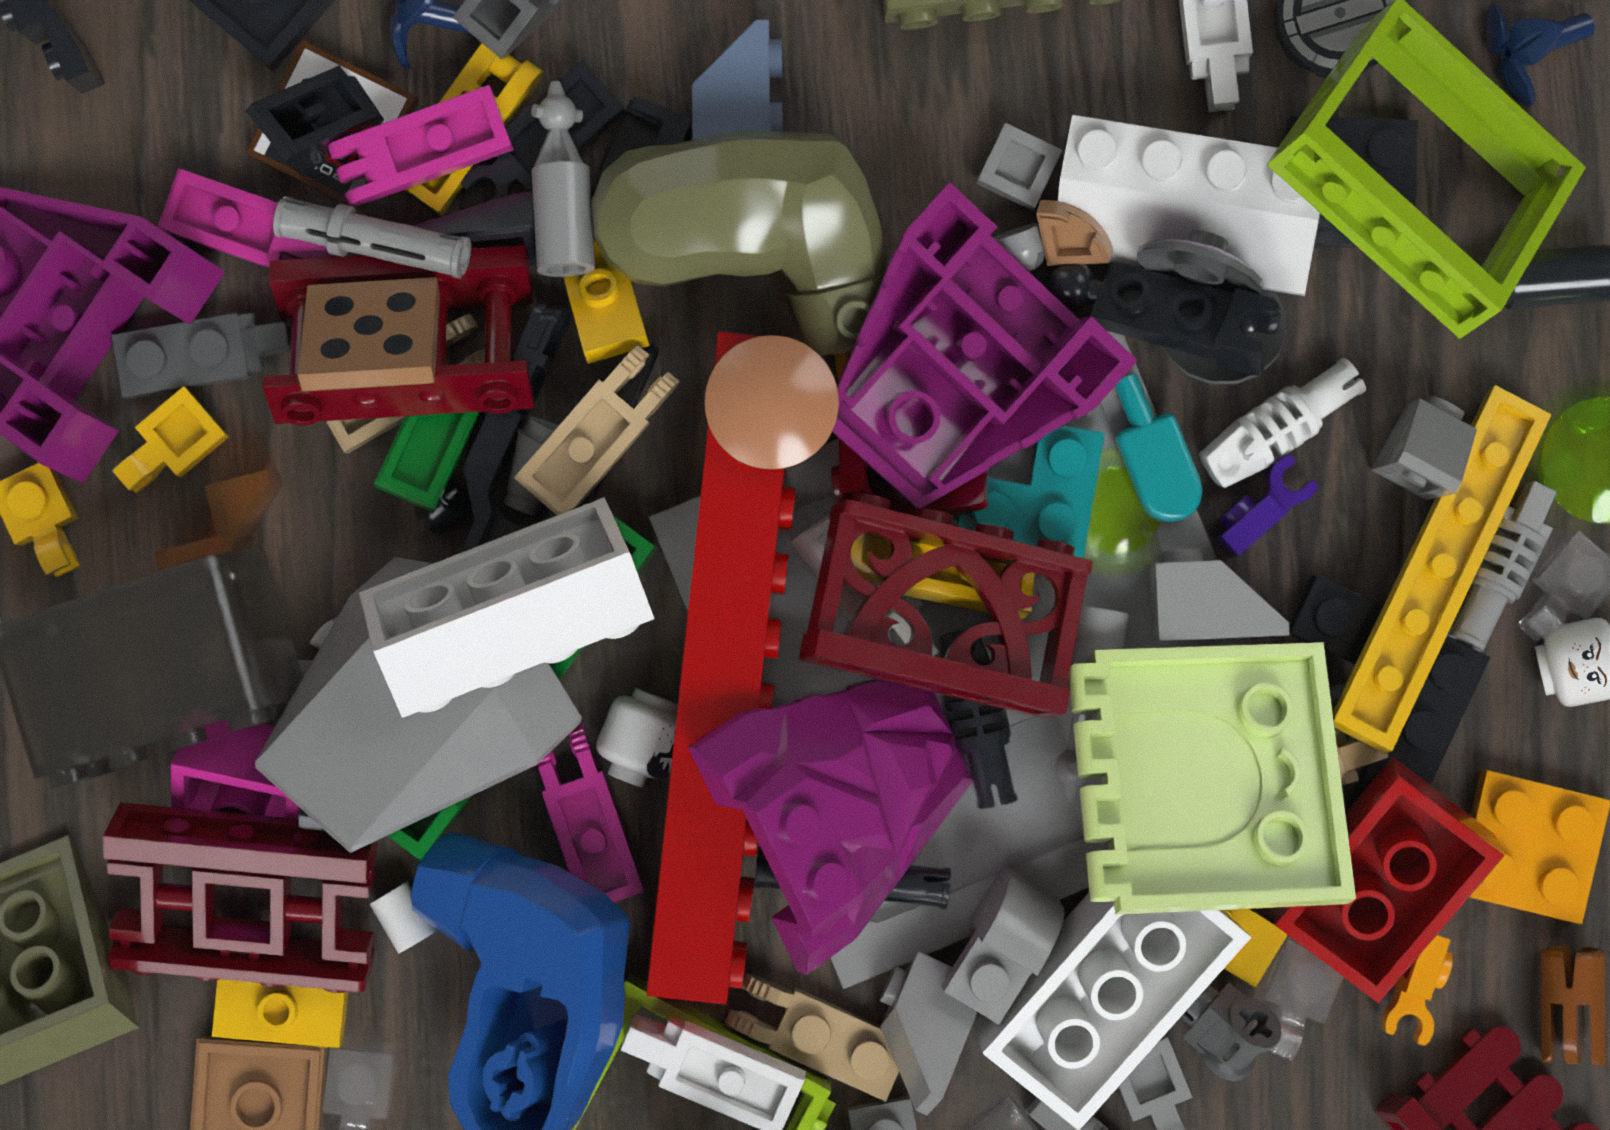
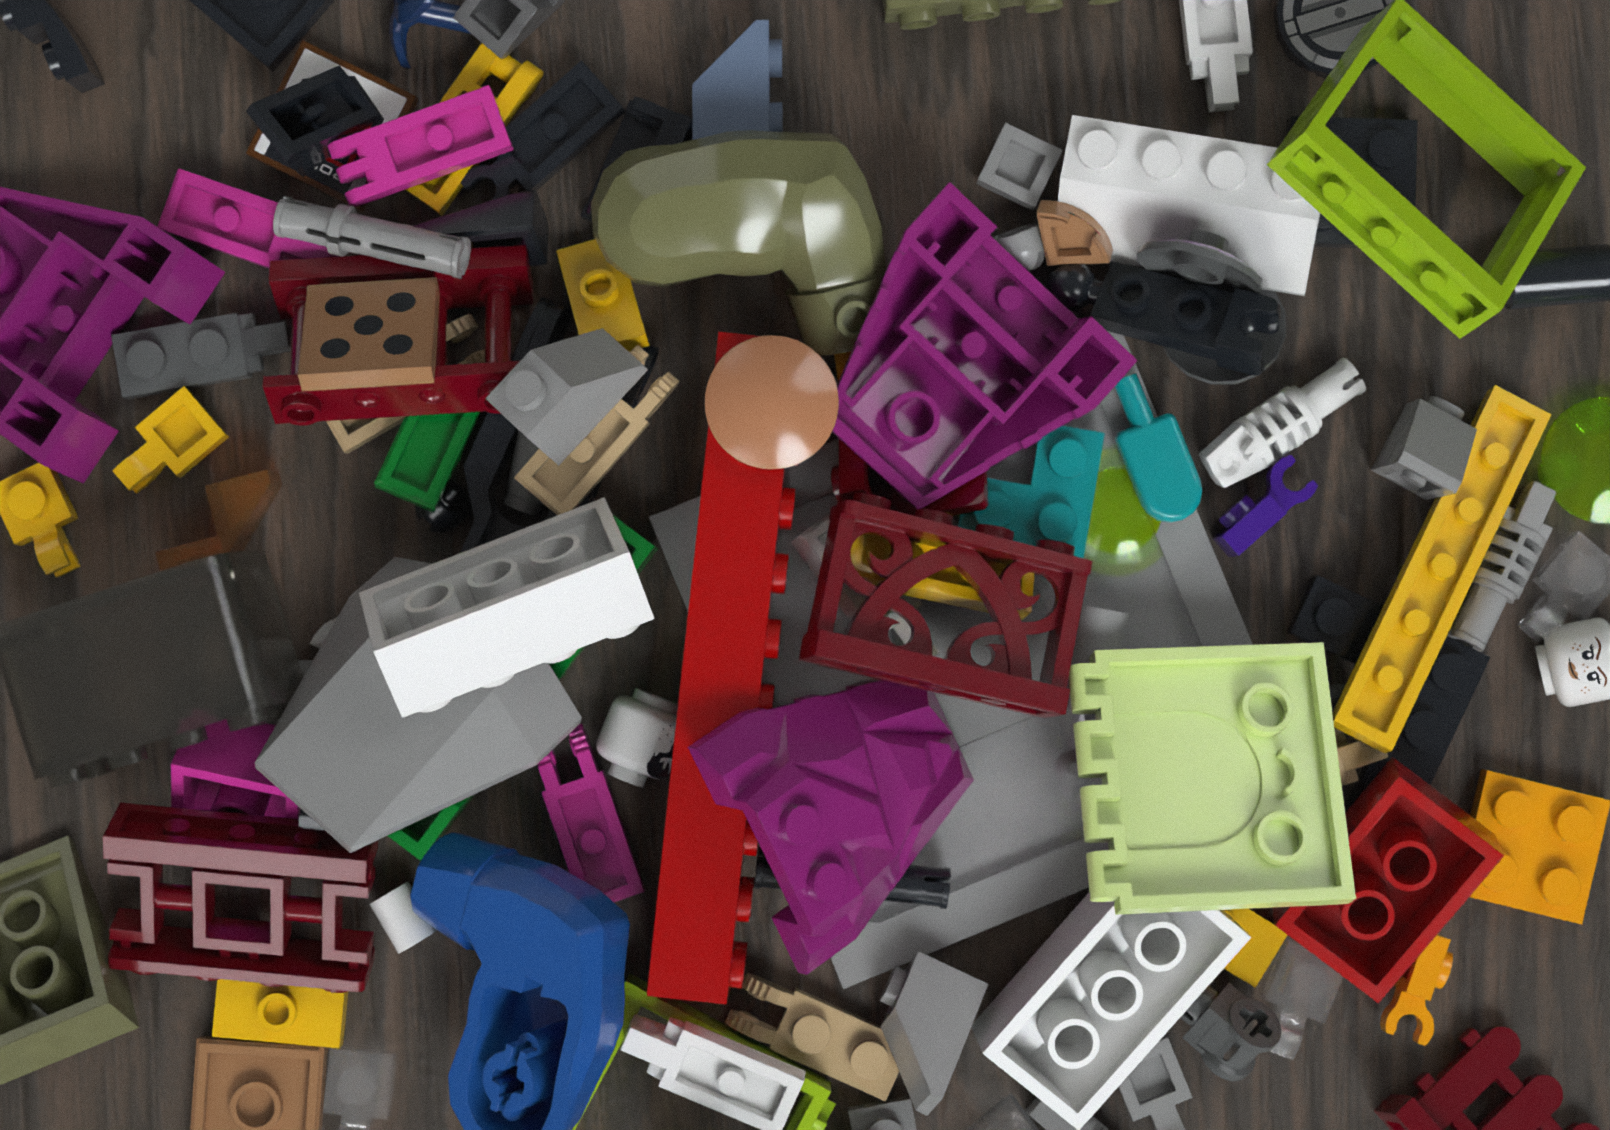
(561, 193): light grey wheel -> none
(566, 390): none -> light grey slope
(981, 734): black hinge -> none
(1011, 941): light grey brick -> none
(1205, 601): light grey slope -> none
(1528, 44): dark blue plant -> none
(1573, 991): dark orange arm -> none

